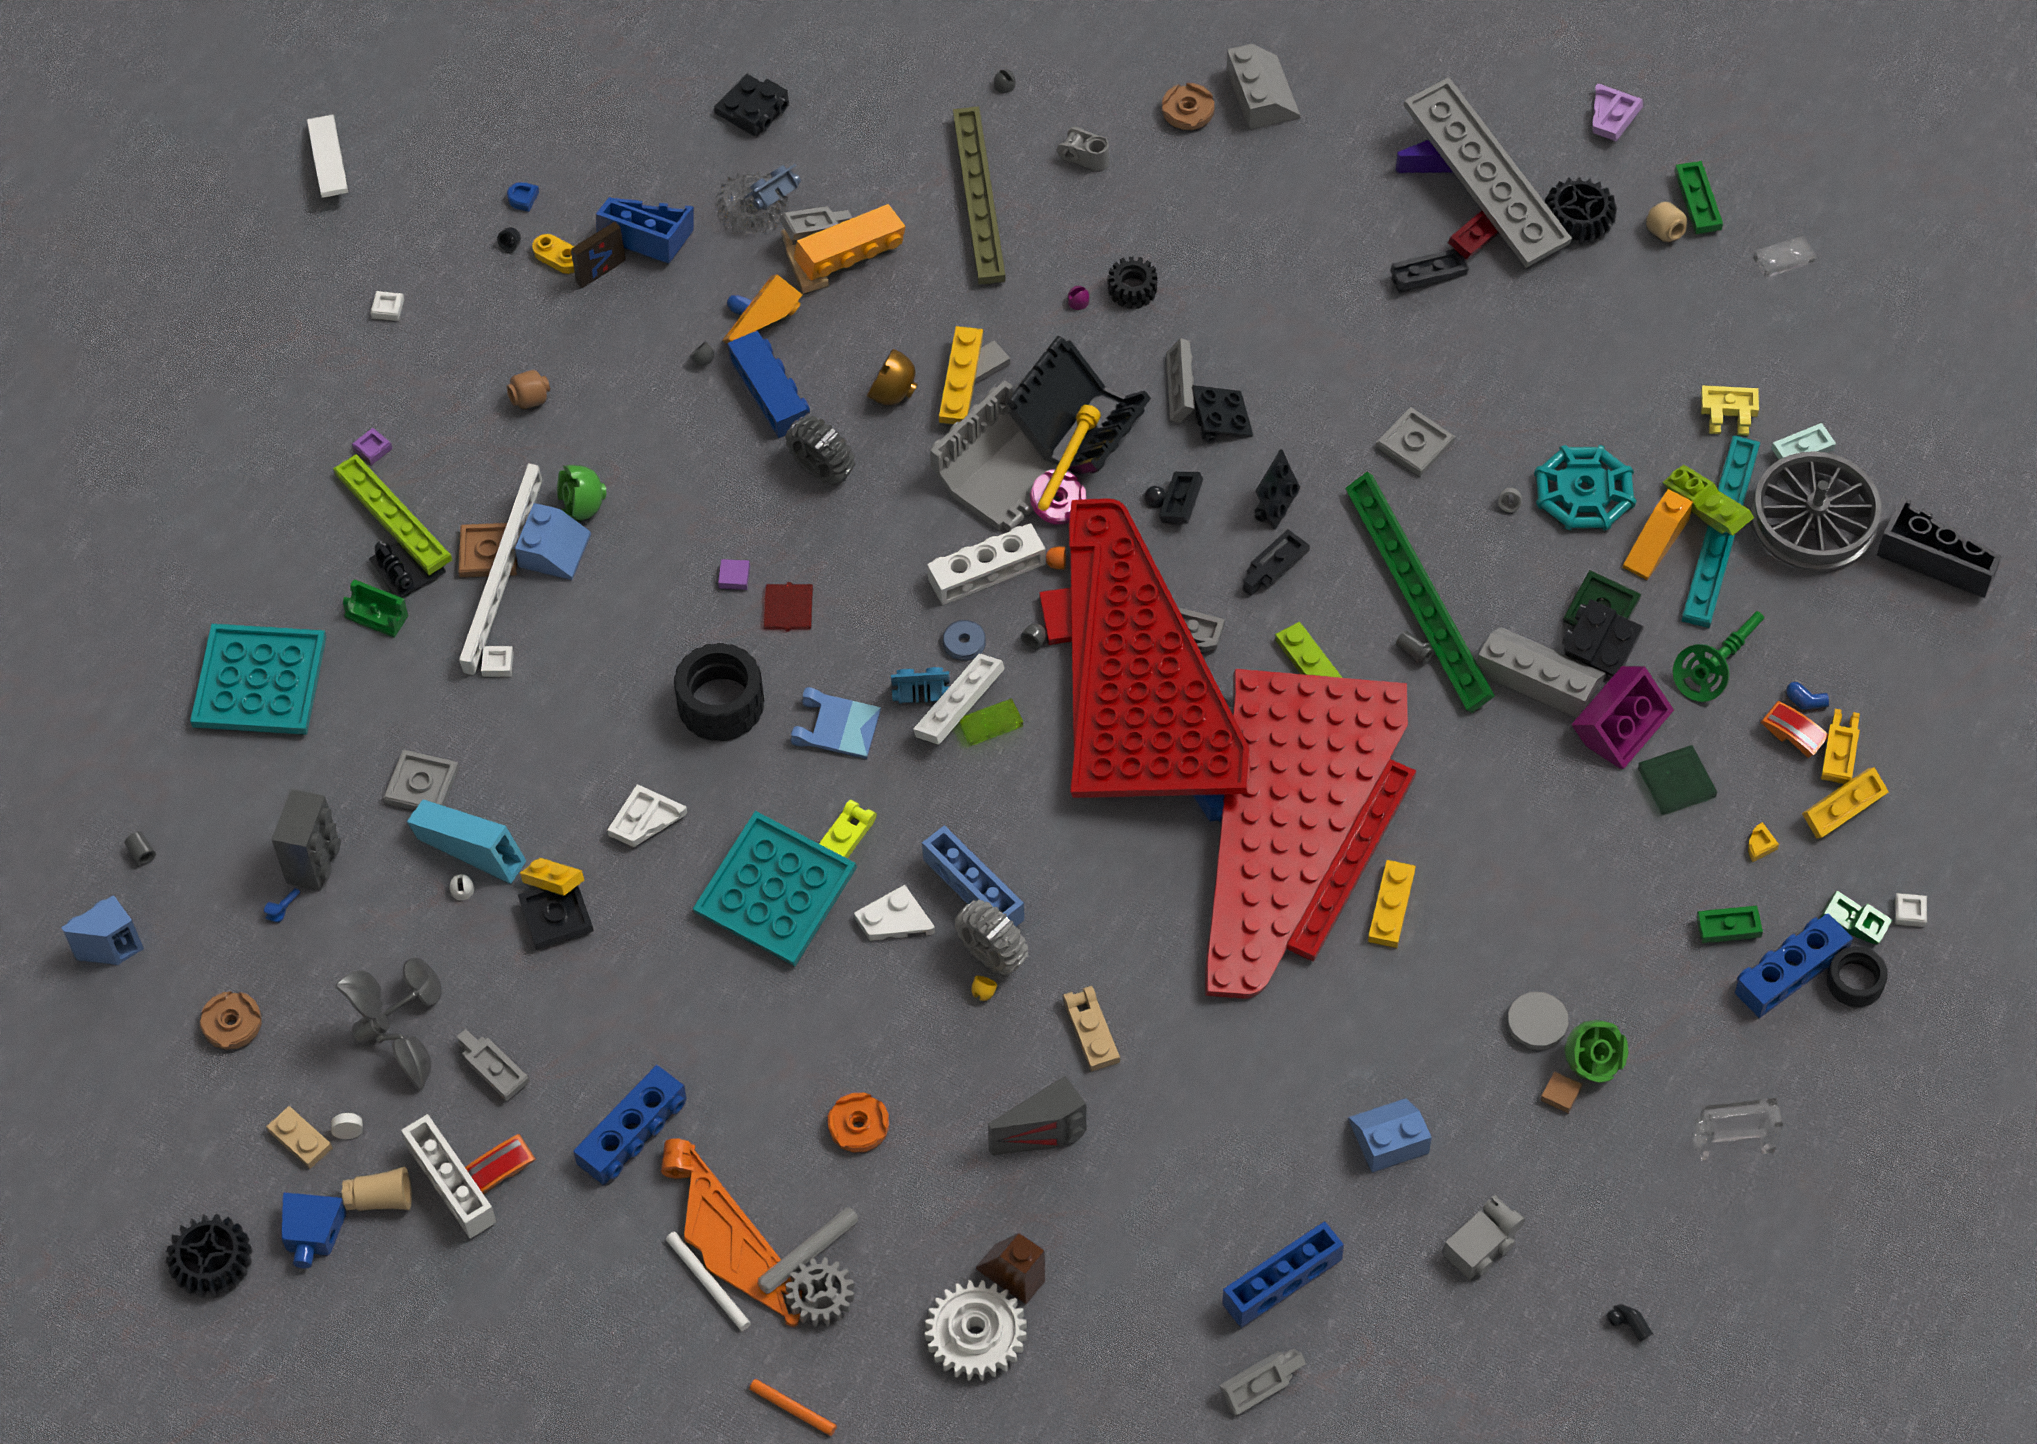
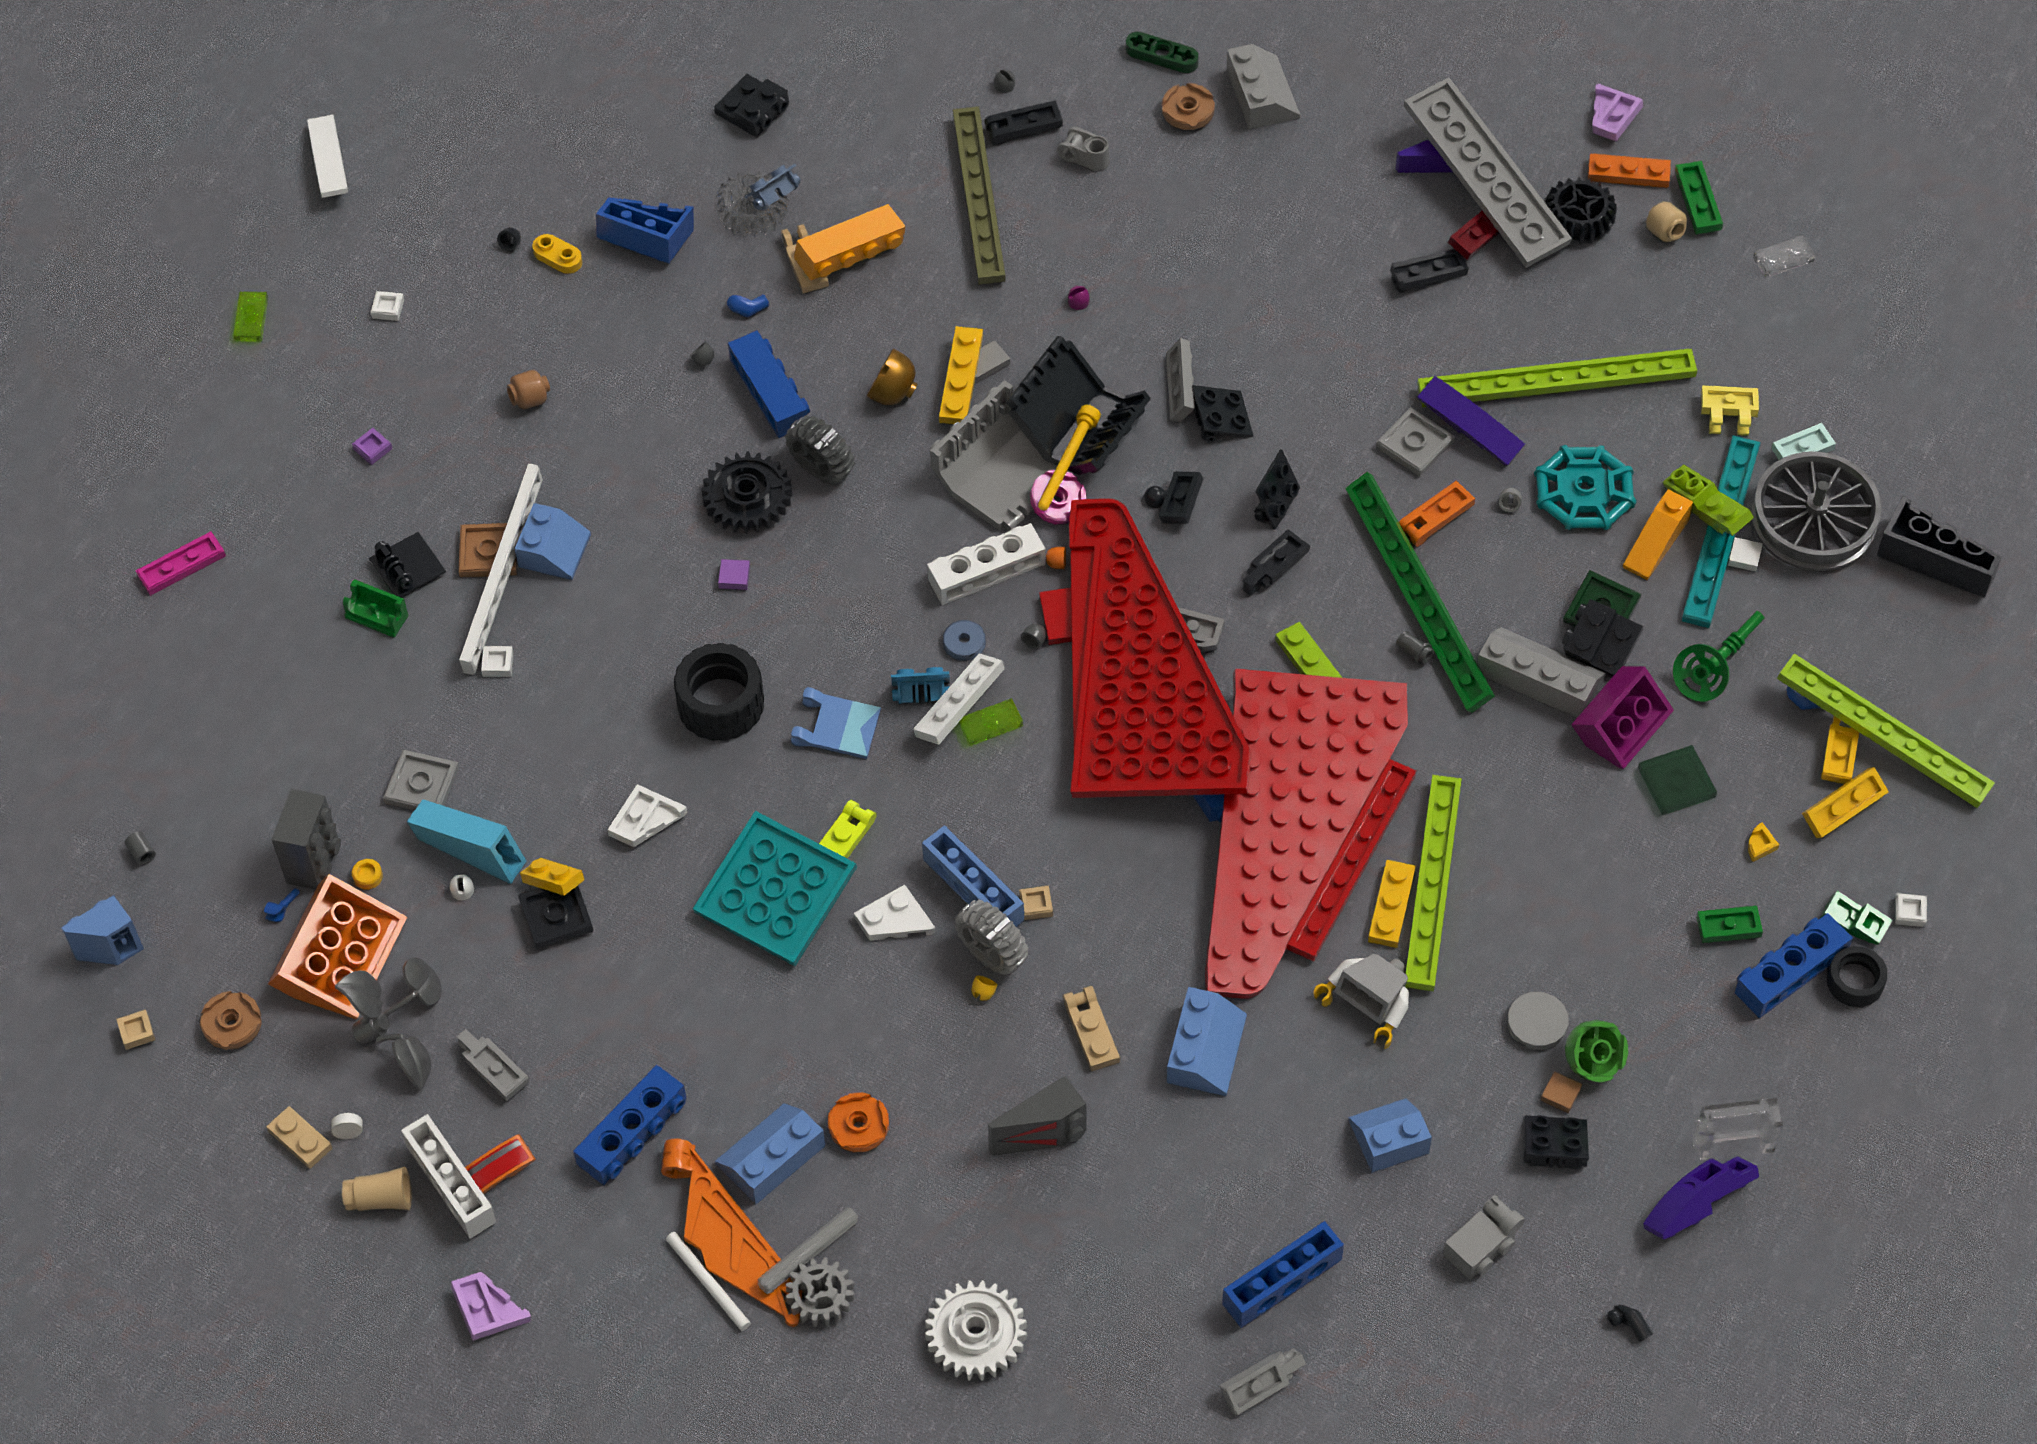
(135, 1029): none -> tan plate
(180, 563): none -> dark pink tile
(200, 1242): black gear -> none
(250, 316): none -> clear neon green plate
(258, 679): teal plate -> none
(310, 1225): blue torso -> none
(335, 937): none -> orange slope
(367, 874): none -> yellow tile
(392, 514): lime tile -> none
(486, 1306): none -> lavender wing
(522, 195): blue tile -> none
(580, 491): bright green cylinder -> none
(598, 254): dark brown tile -> none
(767, 496): none -> black gear
(771, 303): light orange slope -> none
(772, 1151): none -> medium blue slope
(788, 606): clear red piece -> none
(793, 1407): orange bar -> none
(810, 221): light grey hinge -> none
(1015, 1266): reddish brown slope -> none
(1023, 122): none -> black plate
(1036, 902): none -> tan tile
(1132, 295): black tyre -> none
(1167, 61): none -> dark green beam
(1206, 1042): none -> medium blue slope
(1373, 988): none -> light grey torso
(1433, 882): none -> lime plate
(1436, 512): none -> orange plate
(1470, 420): none -> dark purple slope
(1556, 1139): none -> black hinge
(1571, 375): none -> lime plate
(1629, 170): none -> orange plate
(1692, 1196): none -> dark purple slope
(1745, 554): none -> white tile
(1792, 725): slope -> none
(1885, 730): none -> lime plate

